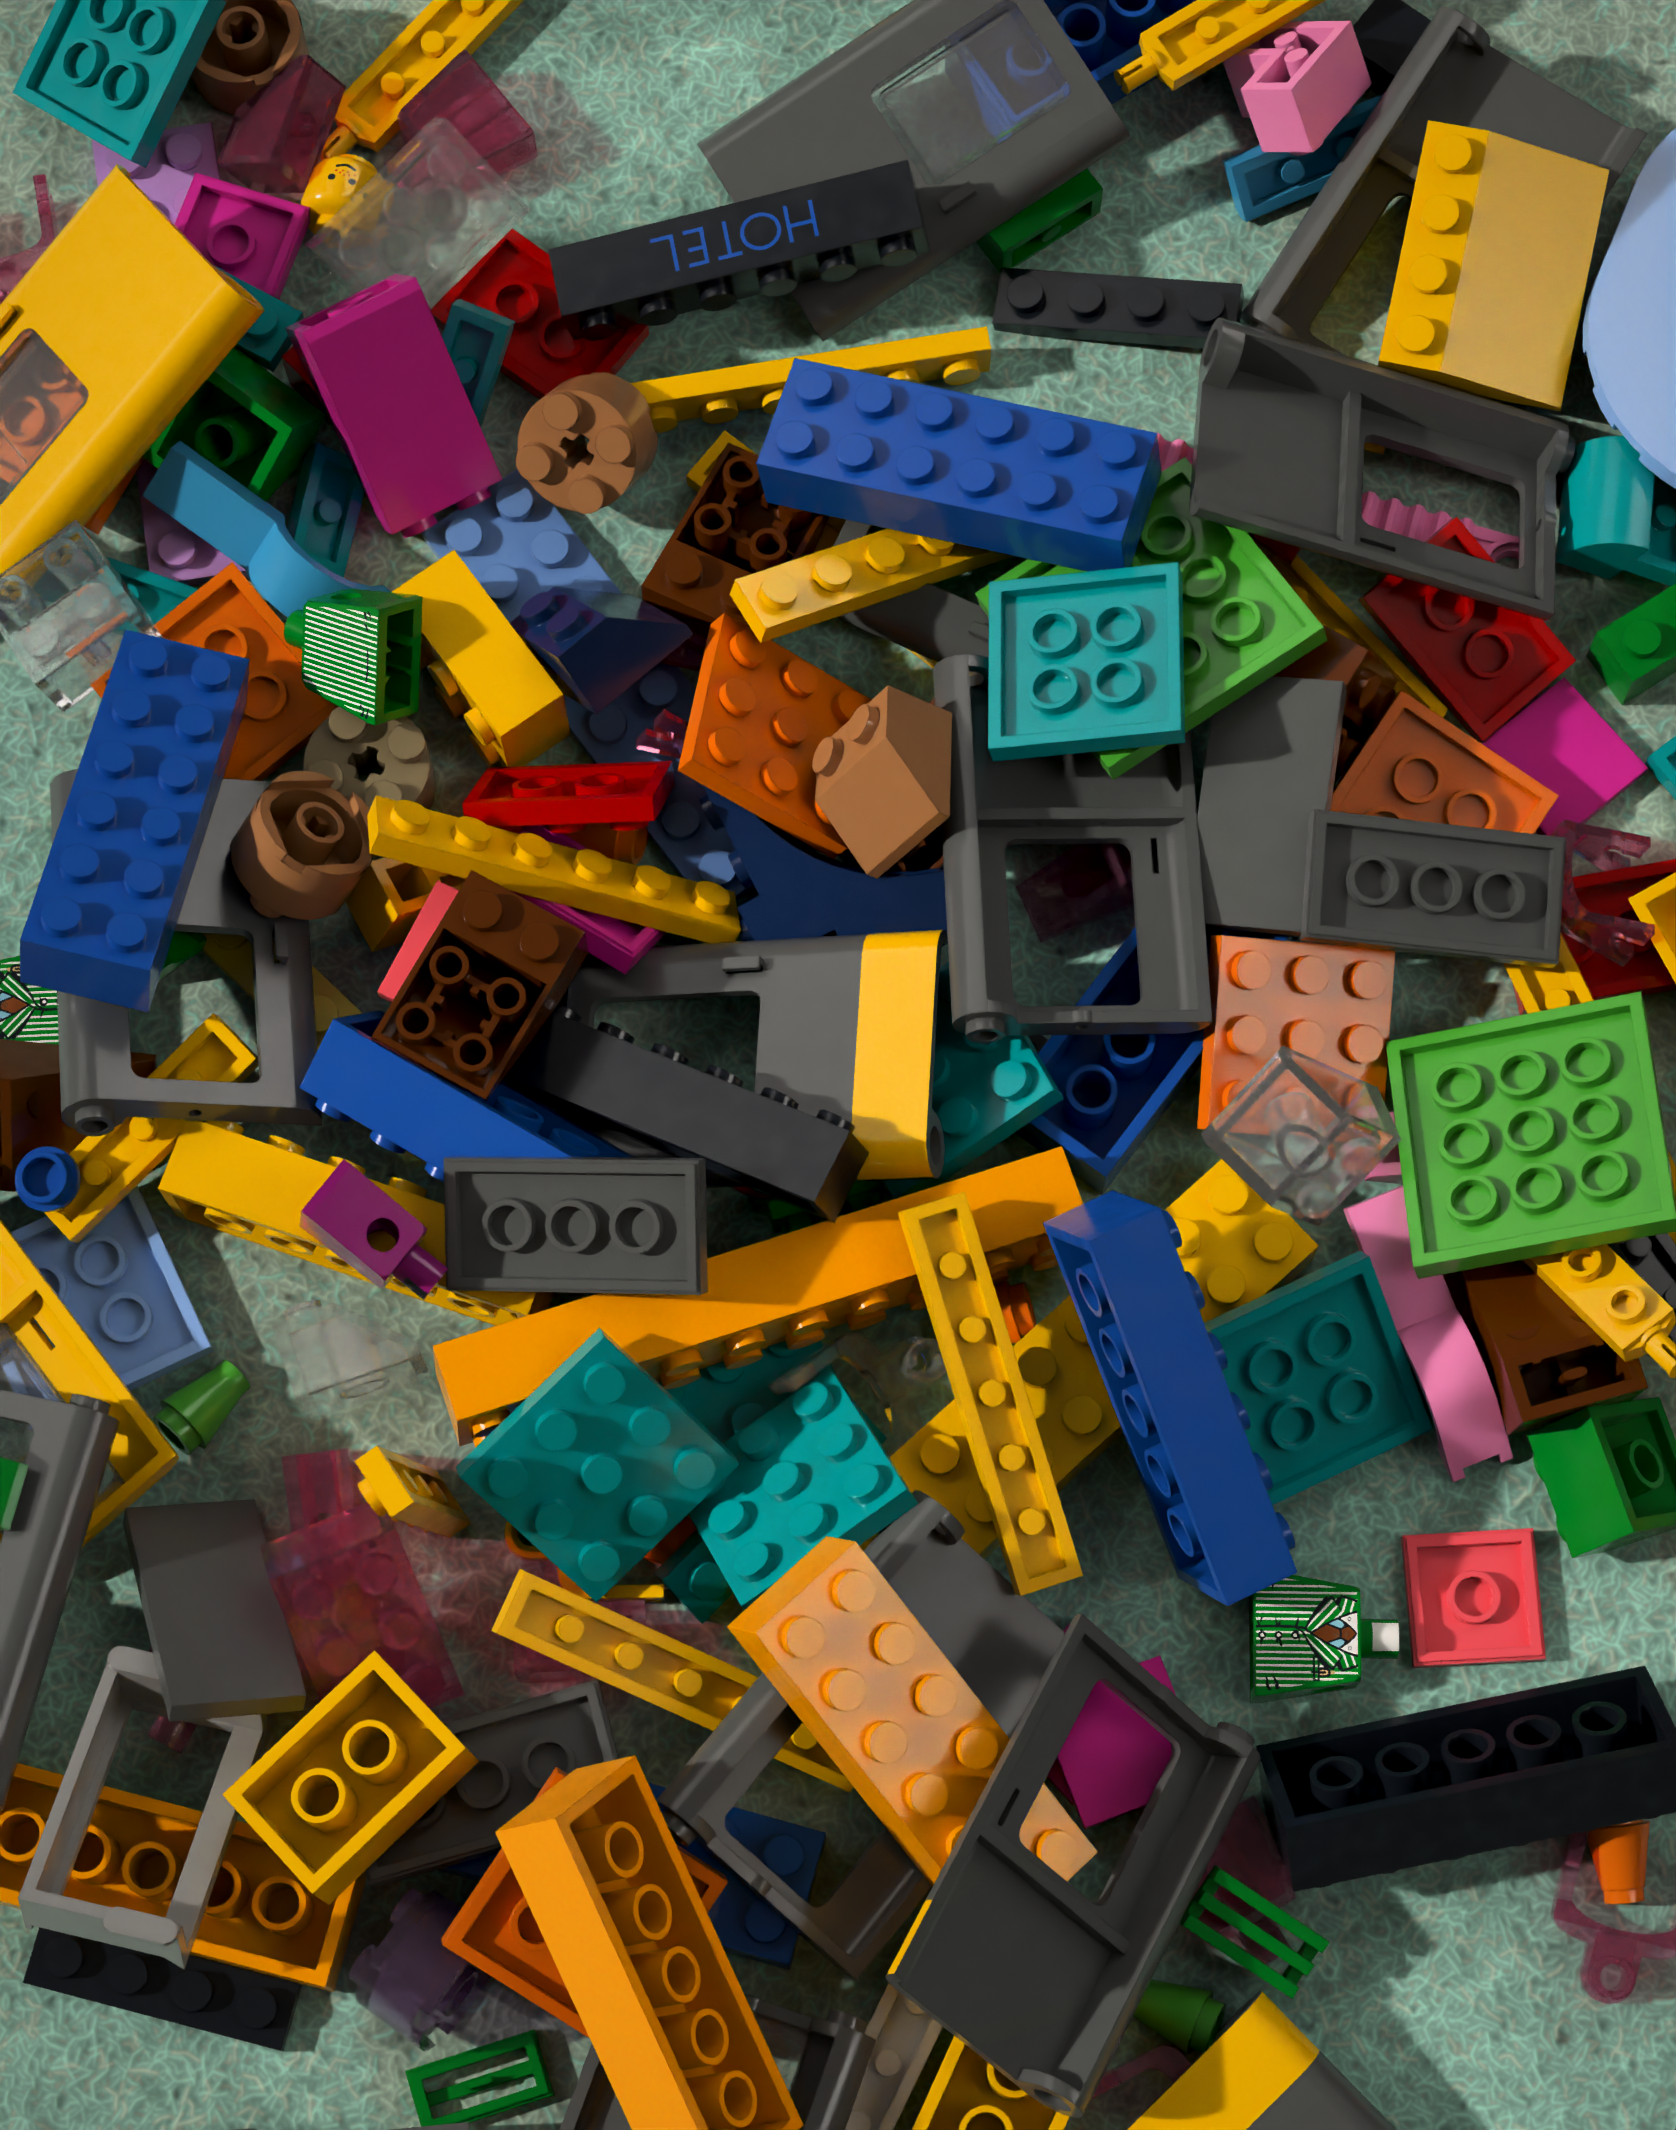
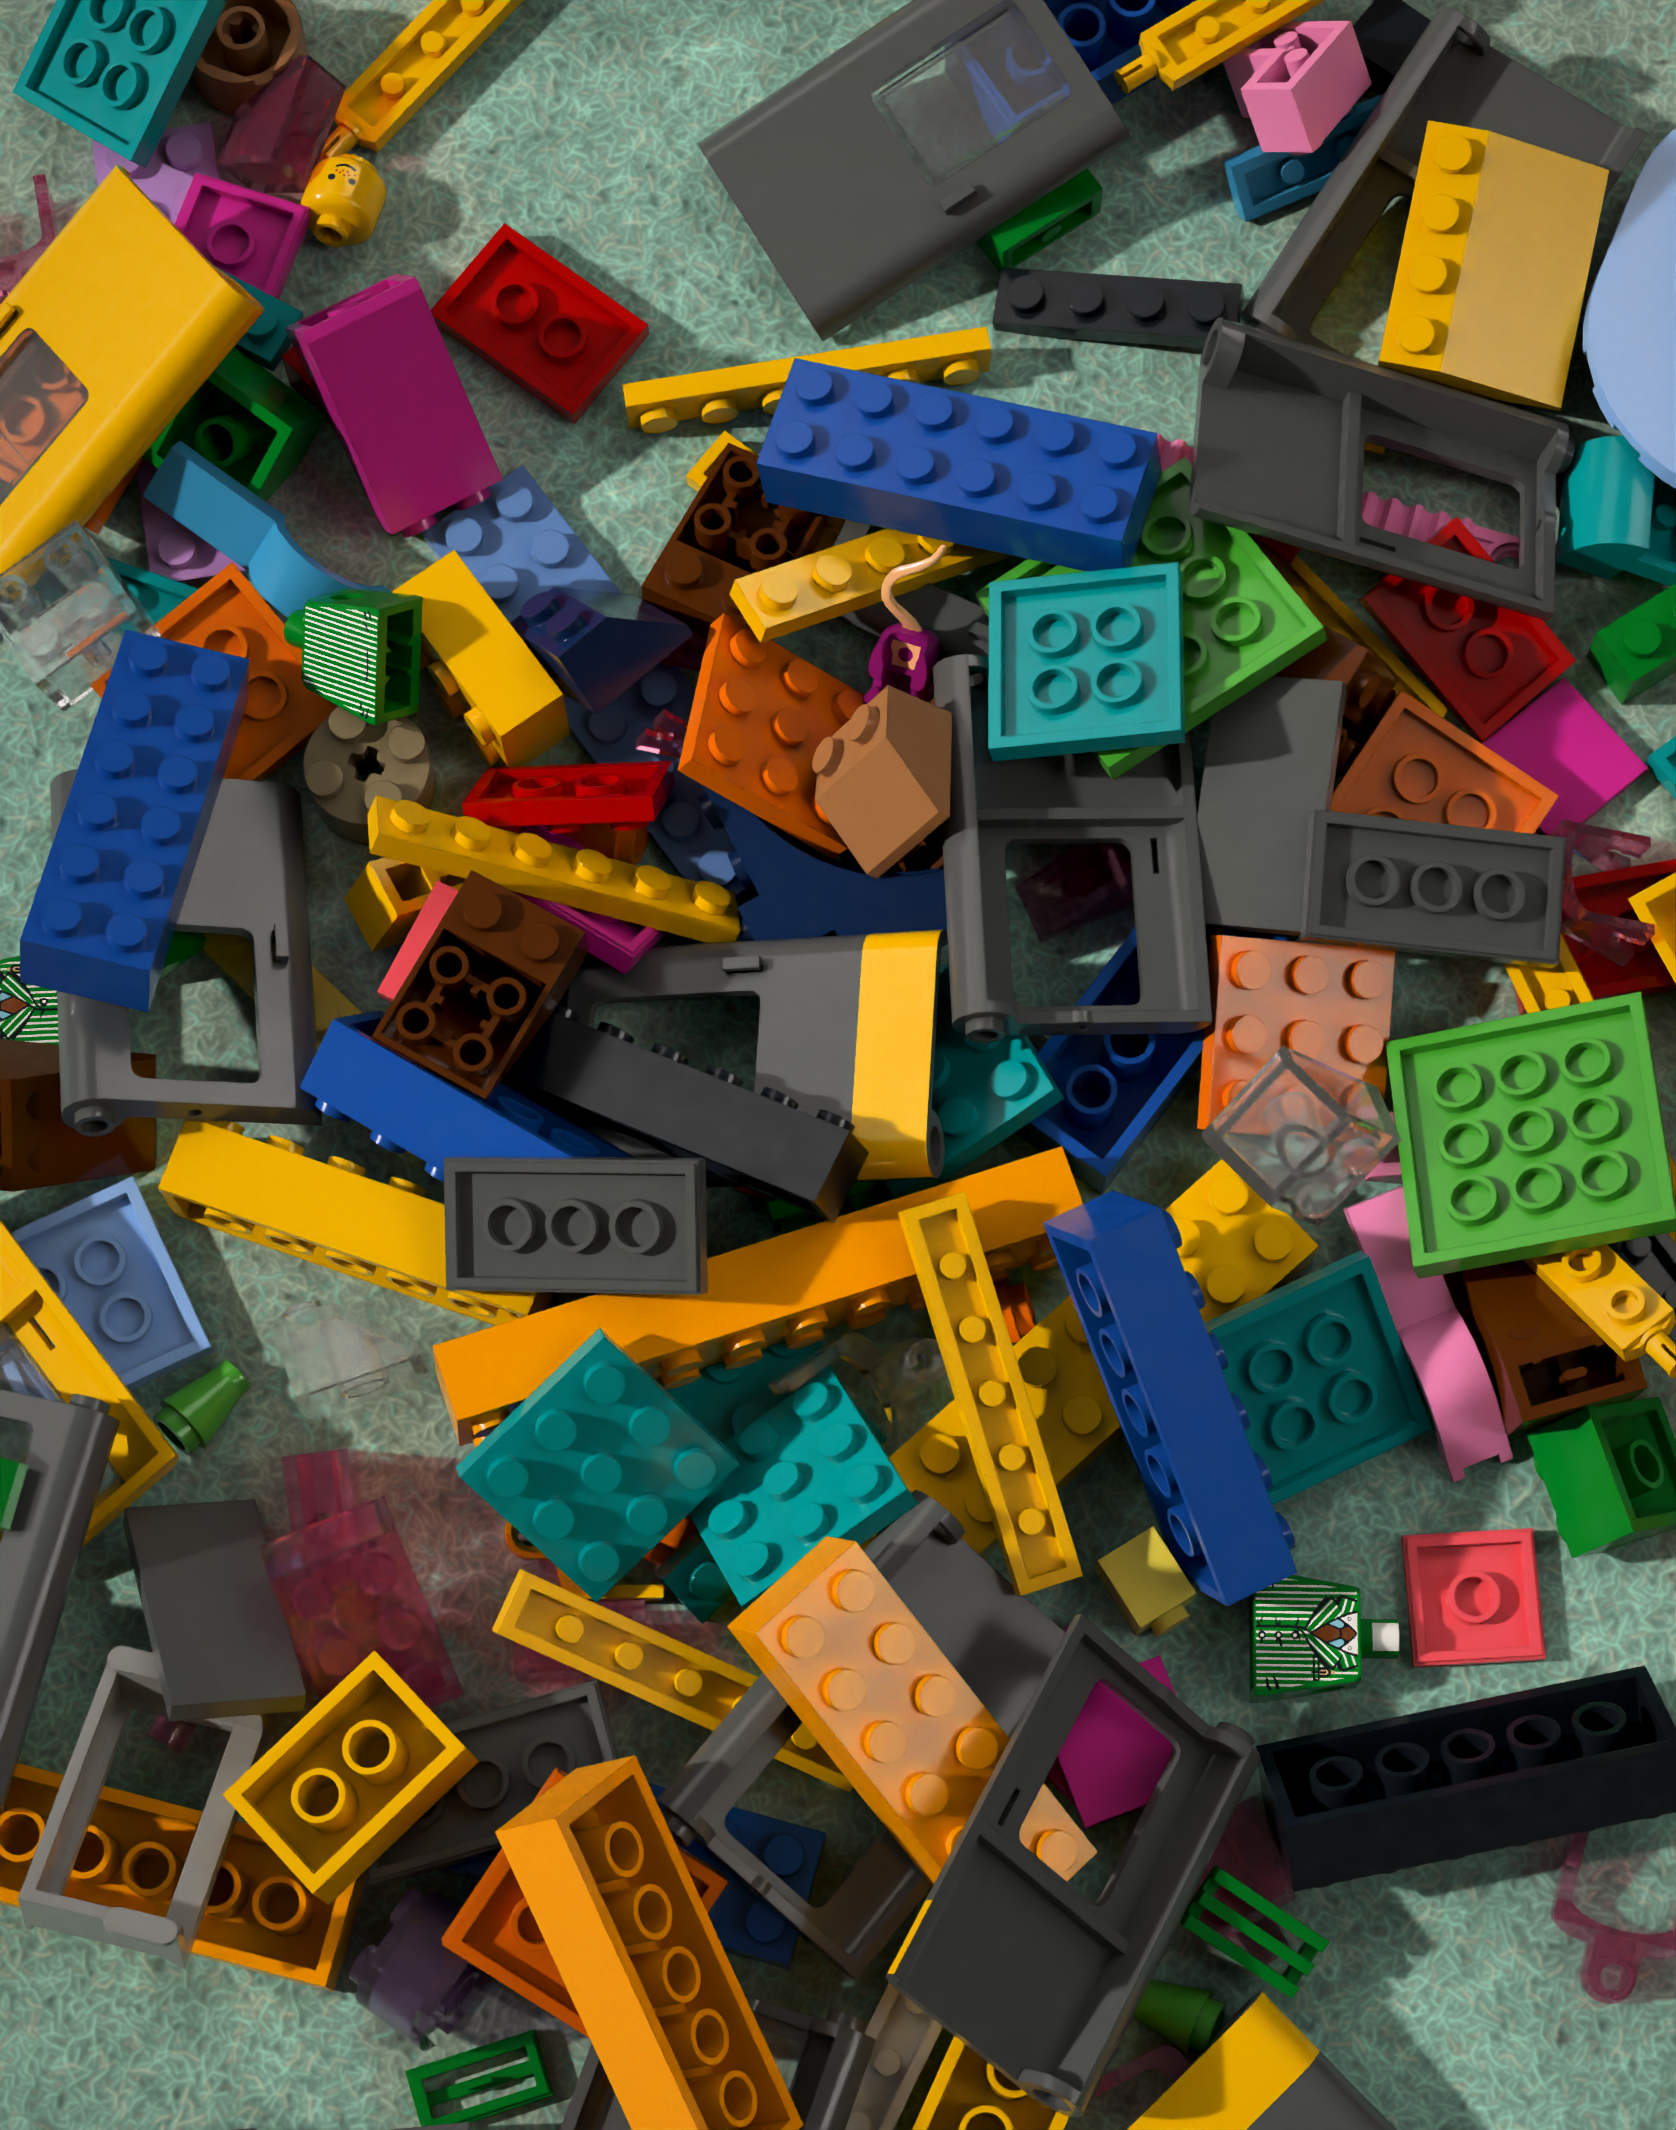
(47, 1179): blue plate -> none
(124, 1157): yellow plate -> none
(200, 1997): black plate -> none
(302, 847): medium nougat brick -> none
(326, 507): teal plate -> none
(350, 1210): magenta torso -> none
(409, 1493): yellow plate -> none
(420, 216): clear brick -> none
(476, 110): clear pink torso -> none
(477, 349): teal plate -> none
(581, 474): medium nougat brick -> none
(739, 251): black brick -> none
(905, 649): none -> magenta animal
(1147, 1584): none -> light yellow brick
(1621, 1860): orange cone -> none

